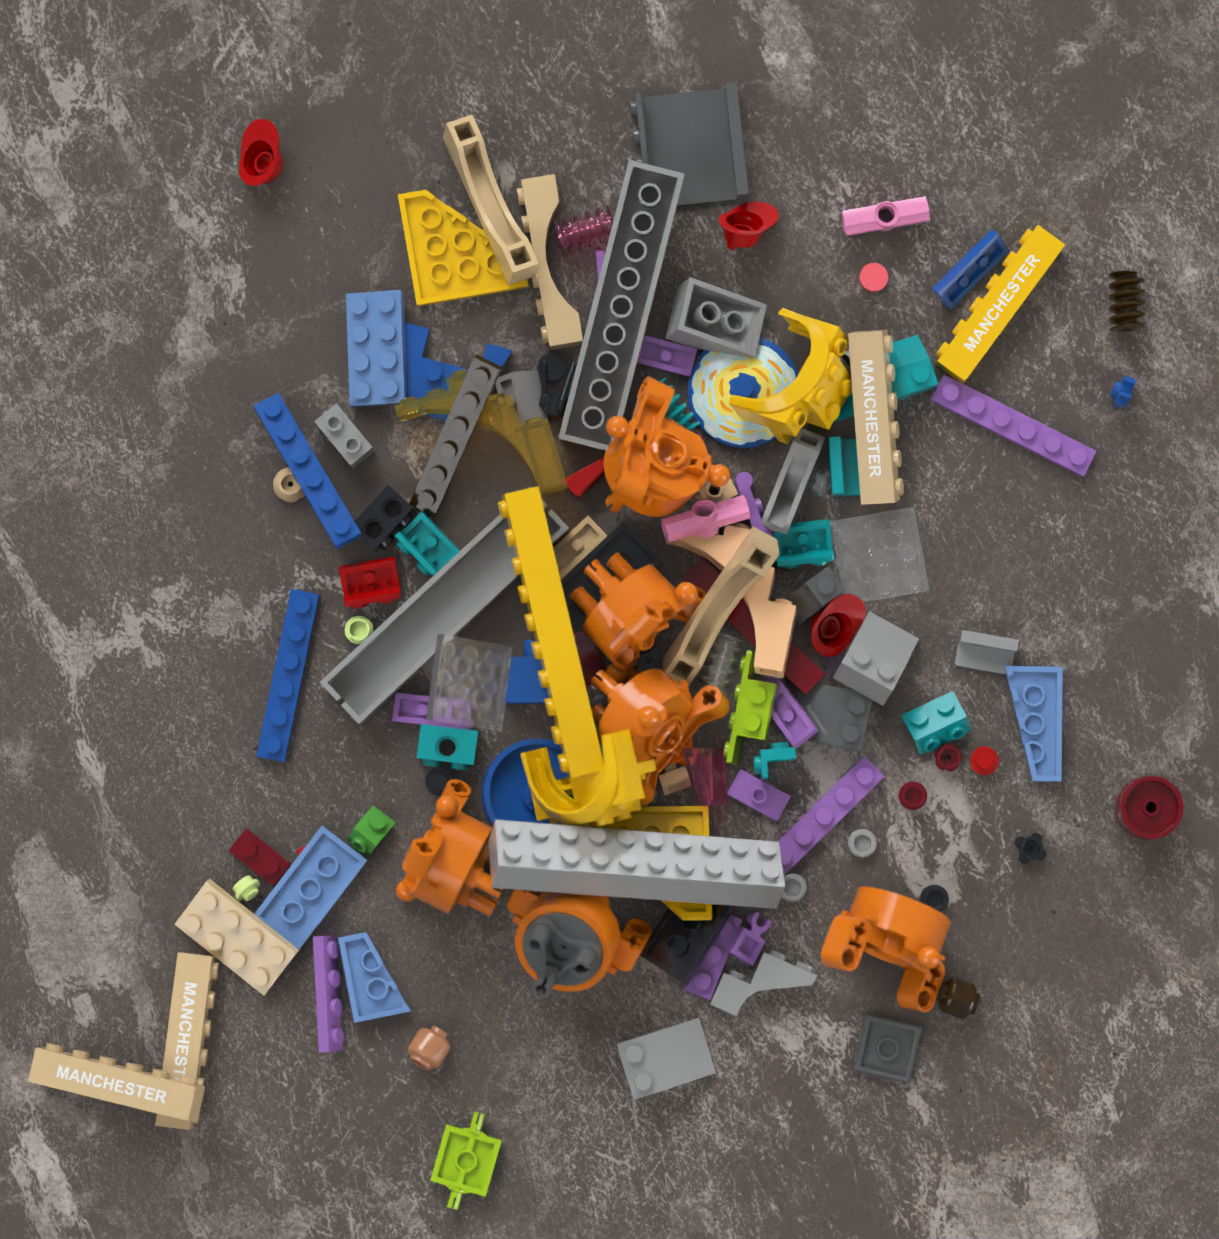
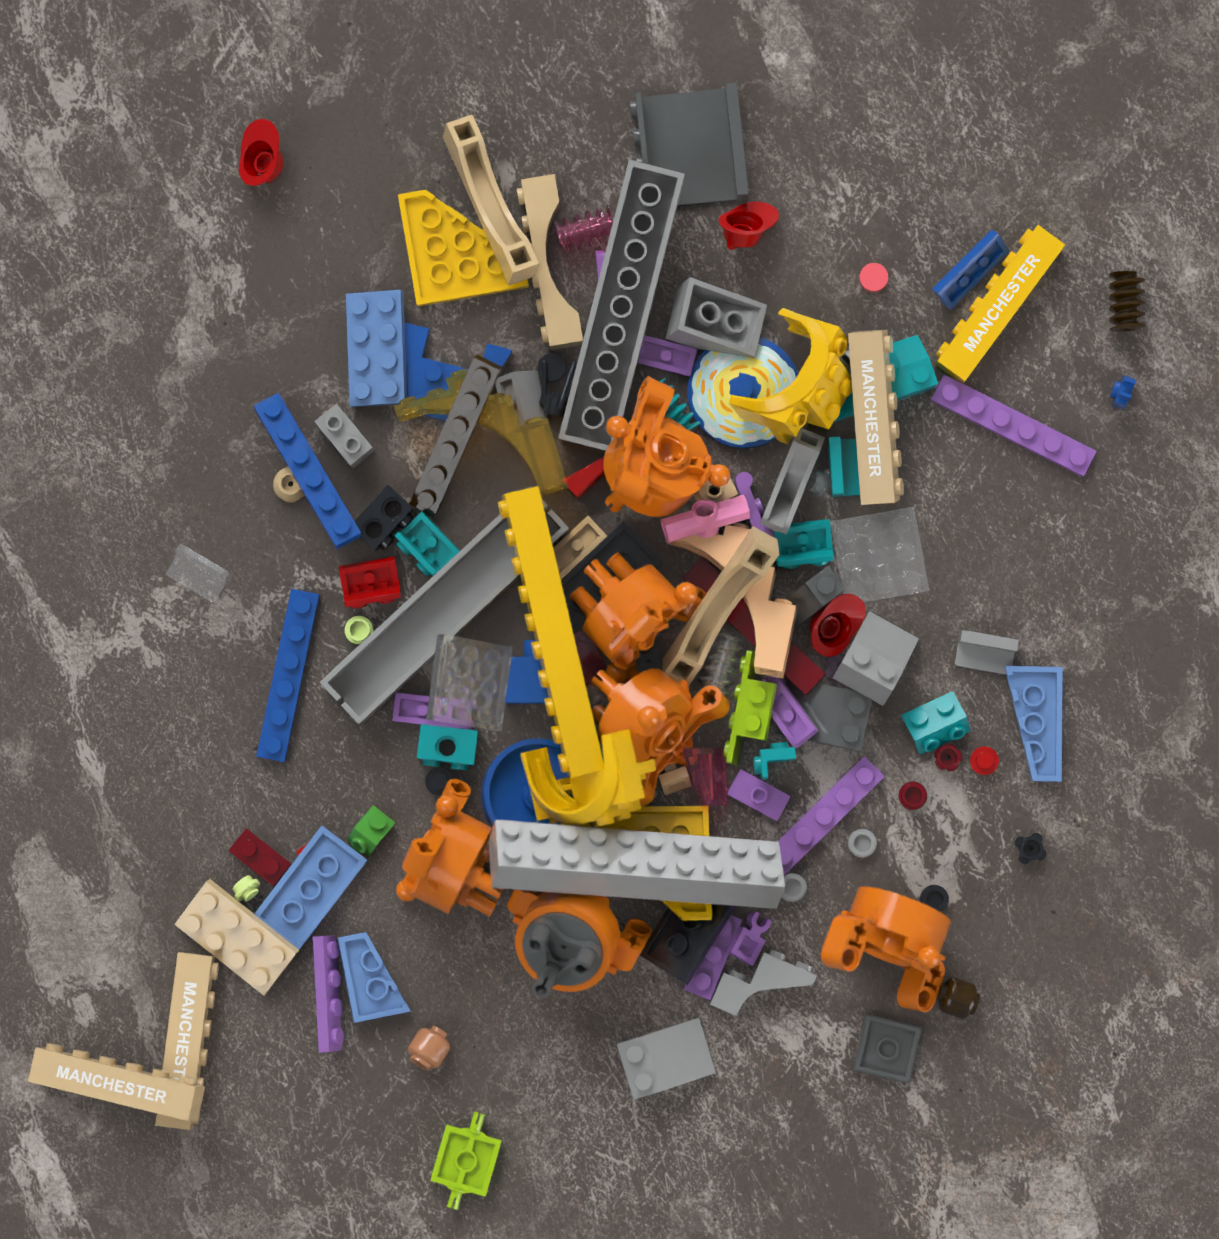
(198, 573): none -> clear panel
(867, 220): bright pink piece -> none
(1132, 811): dark red wheel -> none

